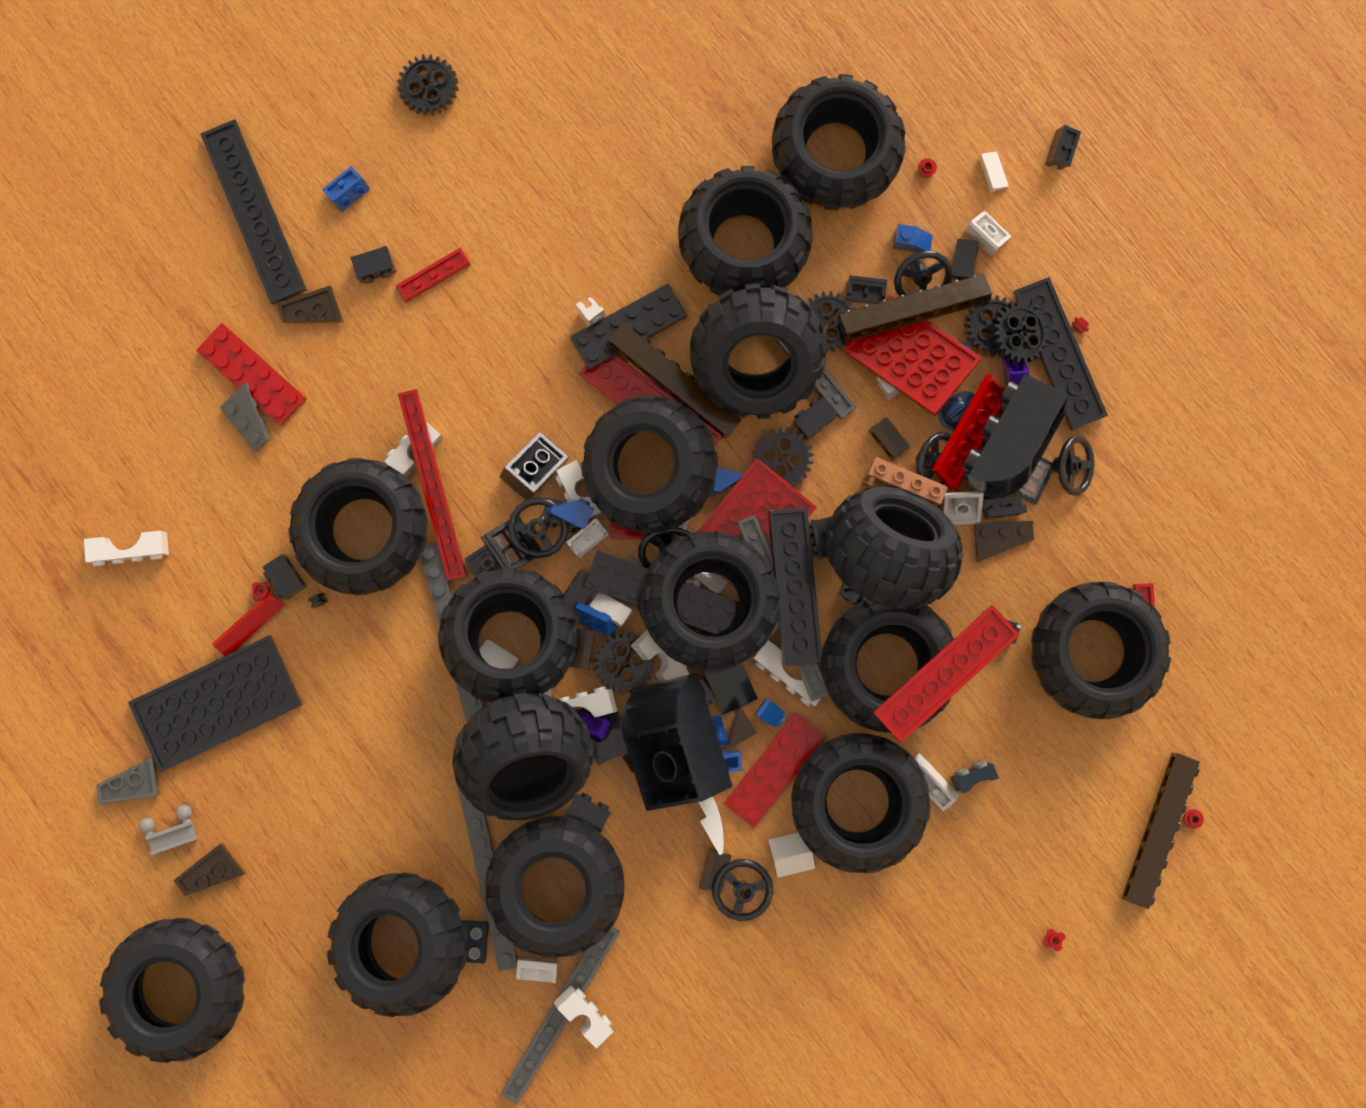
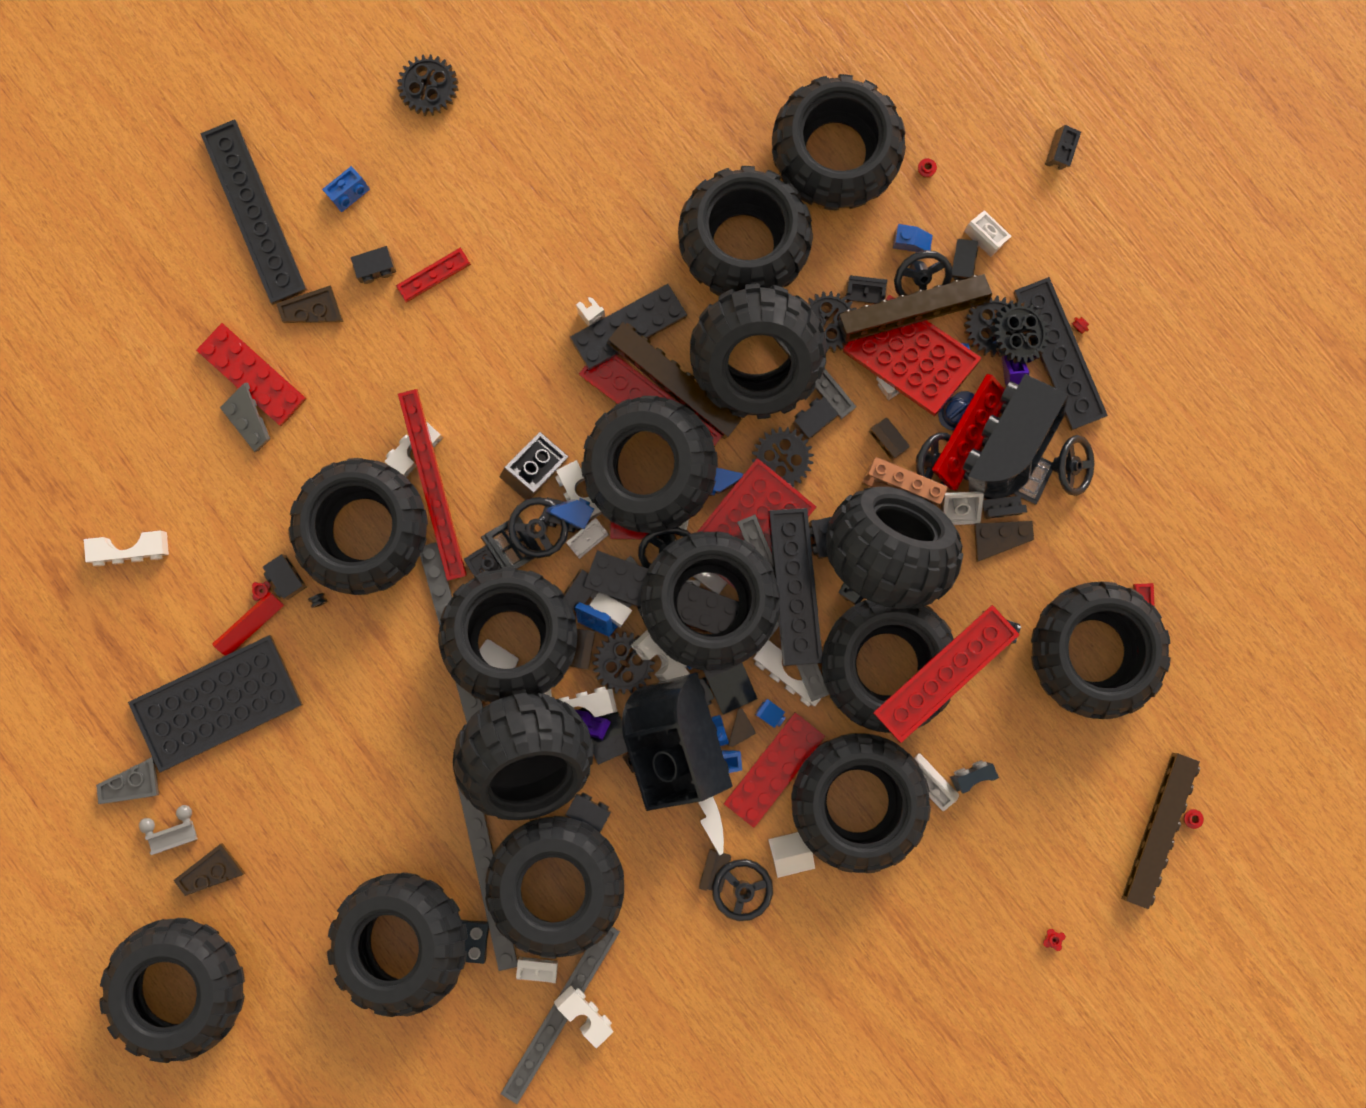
(993, 171): white slope -> none

